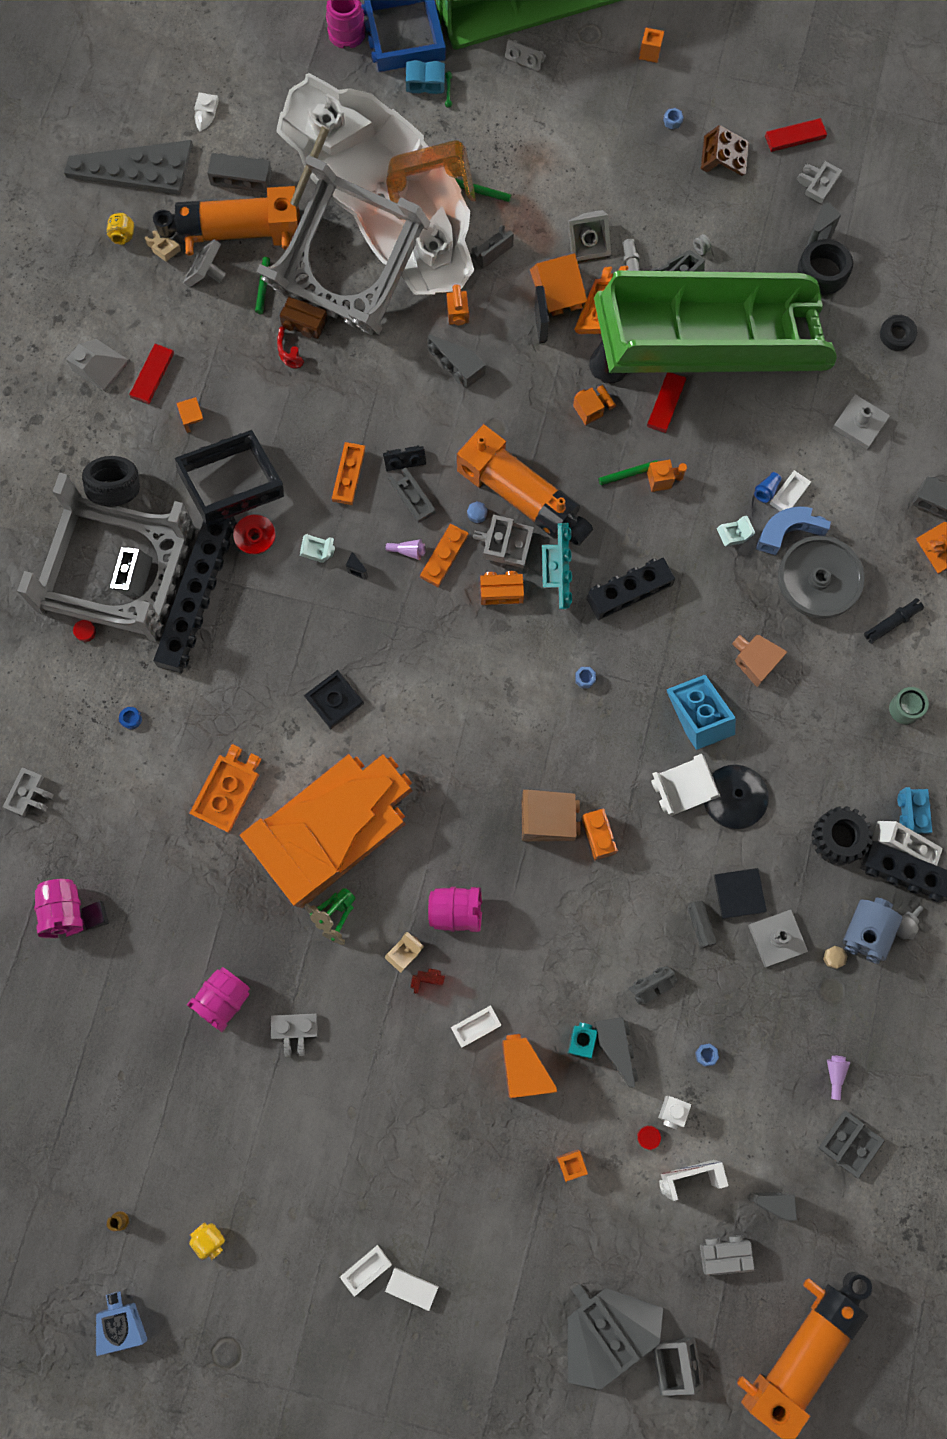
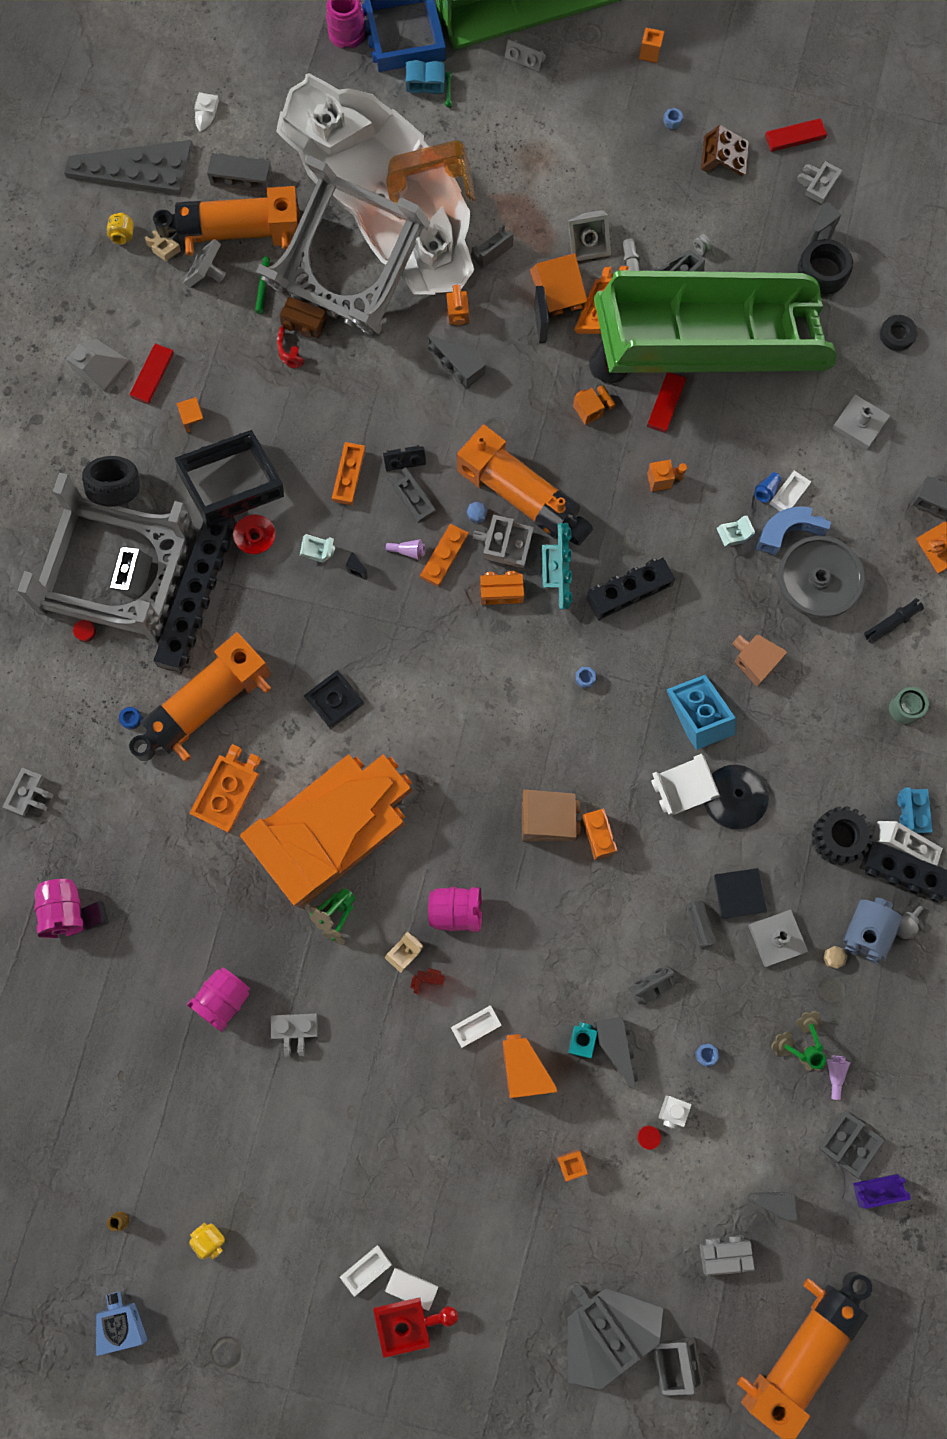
(203, 696): none -> orange piece
(307, 172): dark tan bar -> none
(412, 1314): none -> red plate
(487, 191): green bar -> none
(624, 473): green bar -> none
(714, 1168): white panel -> none
(813, 1056): none -> plant
(881, 1191): none -> dark purple hinge

